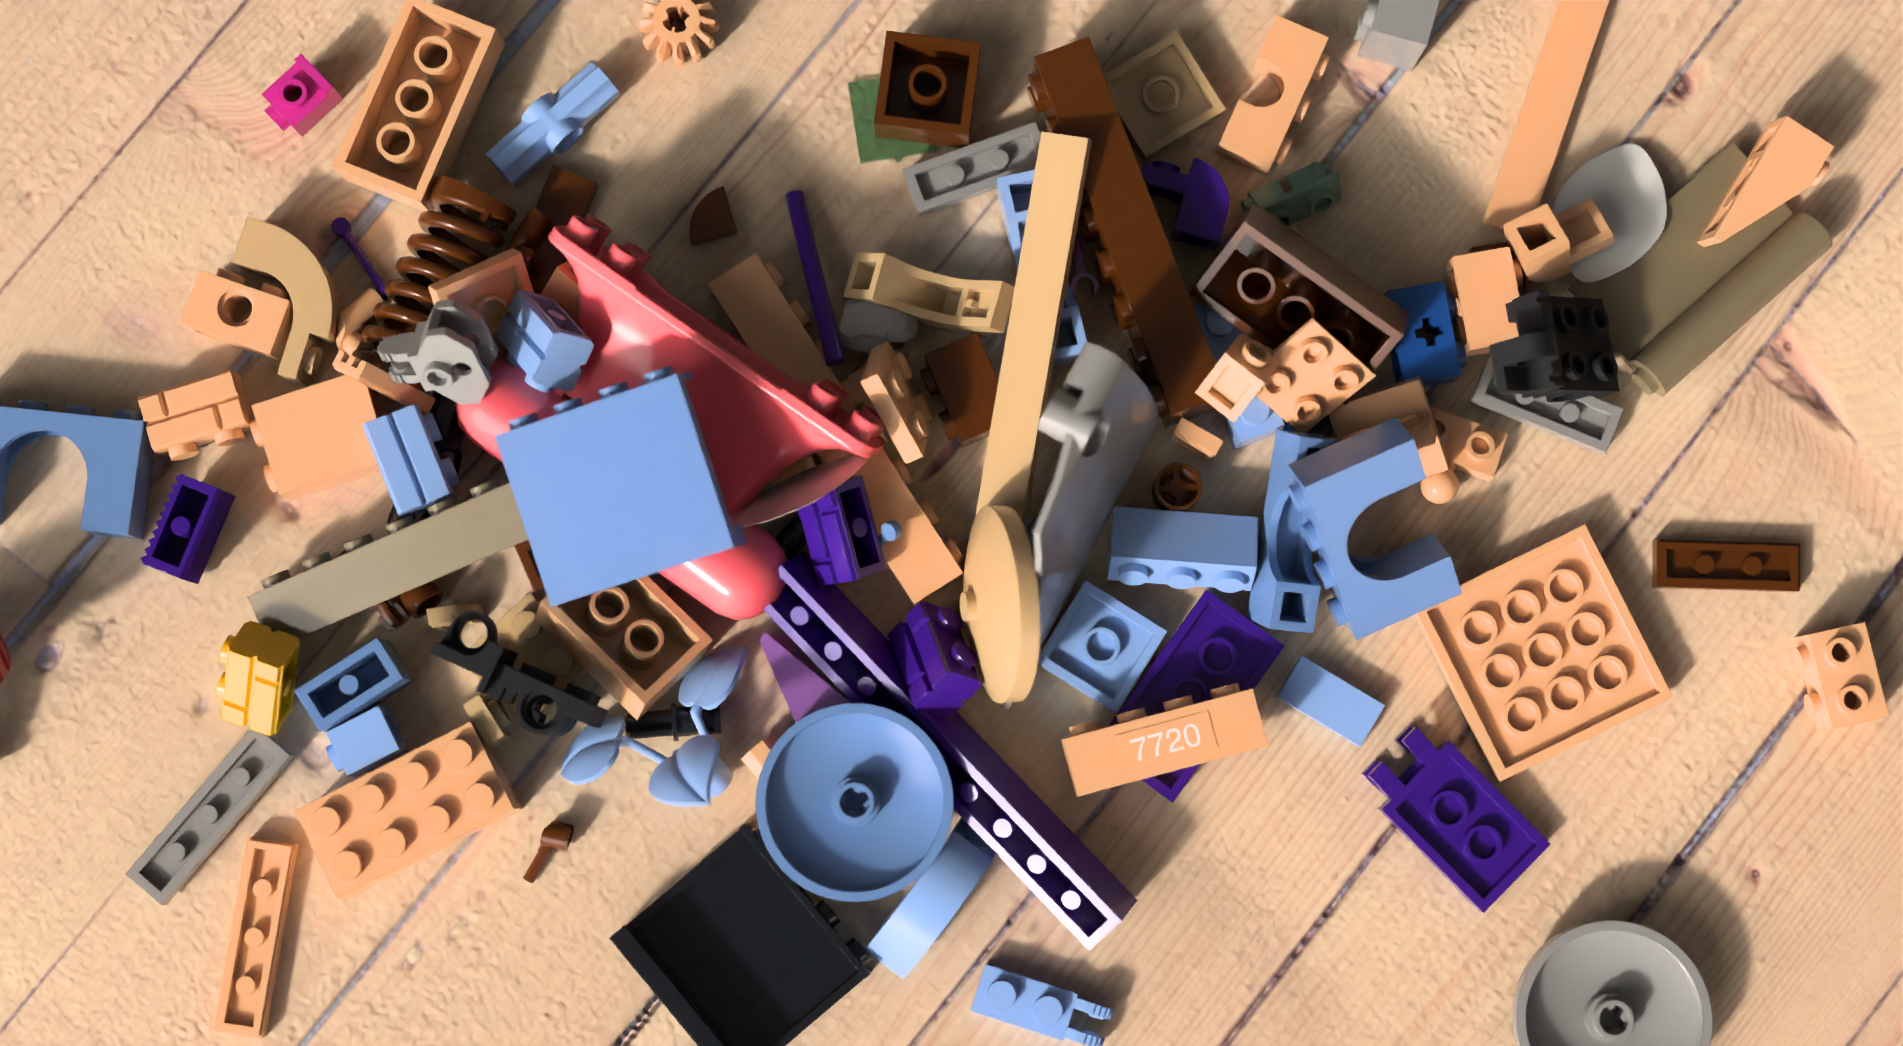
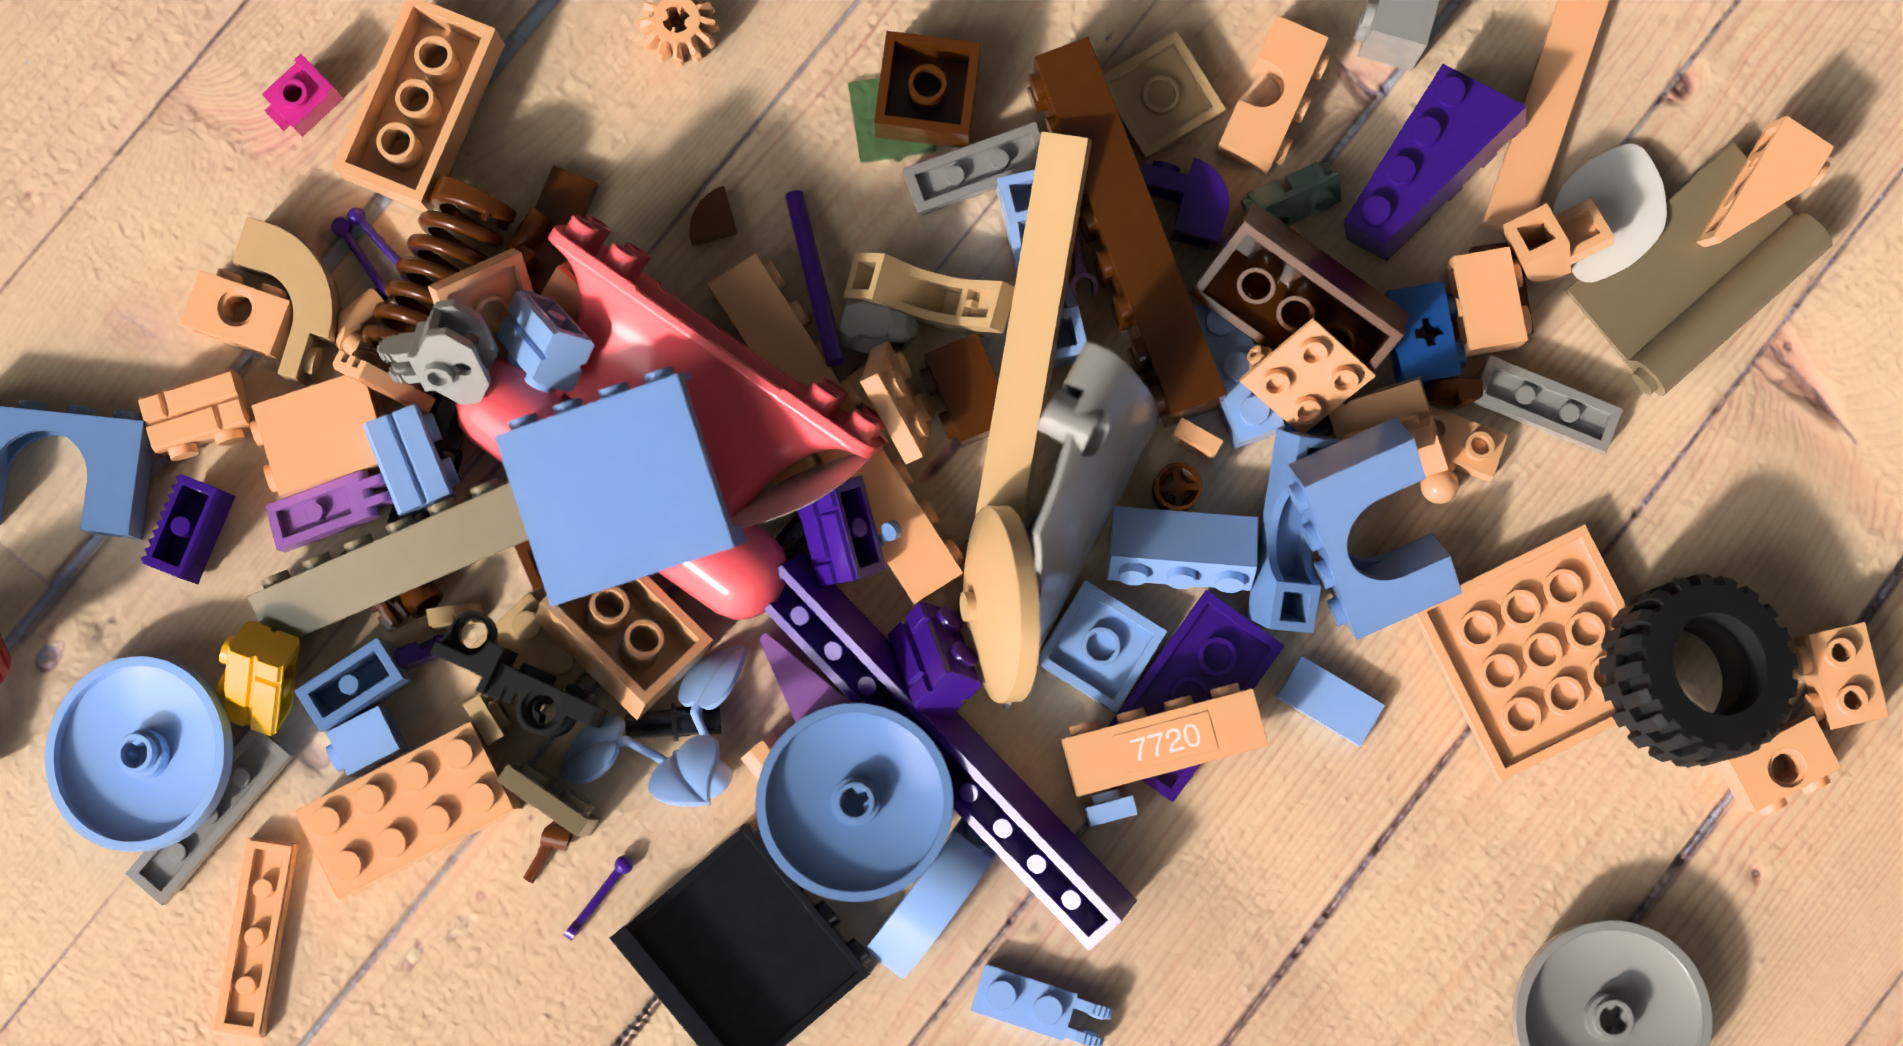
(138, 754): none -> light blue dish
(326, 510): none -> medium lavender hinge
(357, 216): none -> dark purple hinge
(416, 654): none -> dark purple tile
(536, 788): none -> dark tan plate
(552, 124): light blue piece -> none
(622, 865): none -> dark purple hinge
(1109, 807): none -> light blue plate
(1238, 377): light nougat bracket -> none
(1436, 151): none -> dark purple wedge
(1453, 392): none -> reddish brown tile
(1457, 819): dark purple tile -> none
(1558, 351): black plate -> none
(1725, 565): reddish brown tile -> none
(1751, 659): none -> black tyre
(1808, 760): none -> light nougat brick

